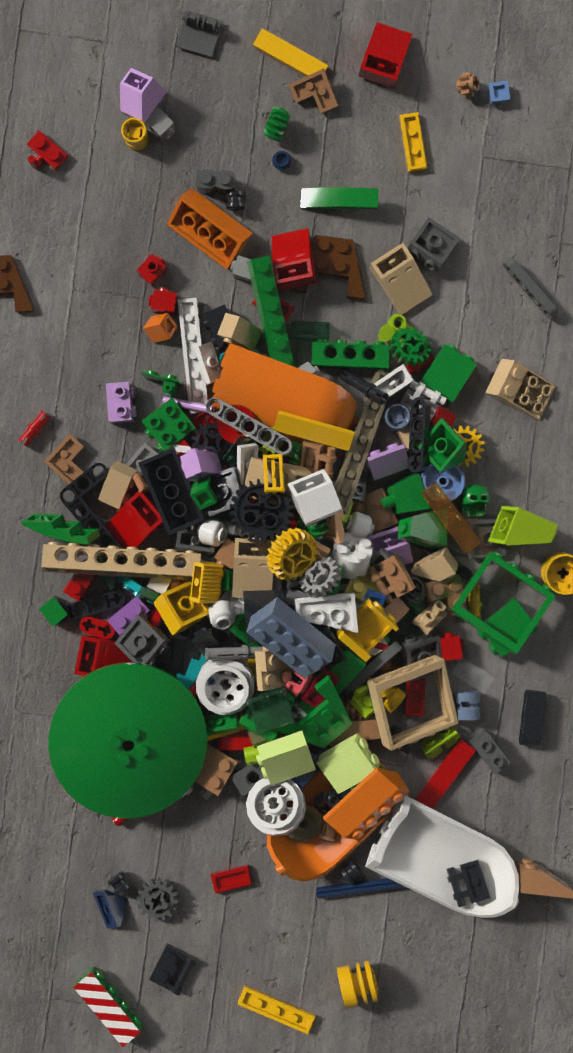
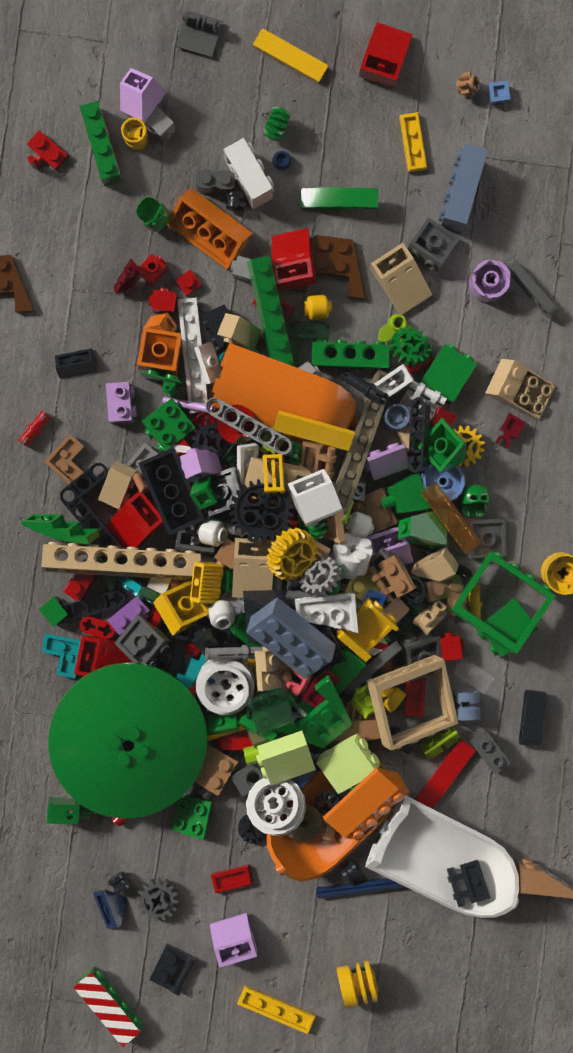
(58, 809): none -> green torso
(64, 647): none -> teal plate
(75, 363): none -> black slope
(100, 143): none -> green brick
(128, 278): none -> dark red hinge
(153, 214): none -> green helmet
(159, 351): none -> orange slope
(188, 283): none -> red plate
(191, 649): none -> red plate
(192, 816): none -> green hinge
(233, 940): none -> lavender slope
(243, 826): none -> black gear
(249, 173): none -> white brick
(317, 86): medium nougat plate -> none
(317, 307): none -> yellow head
(463, 189): none -> sand blue brick
(489, 270): none -> lavender brick
(511, 428): none -> dark red plate
(521, 527): lime slope -> none

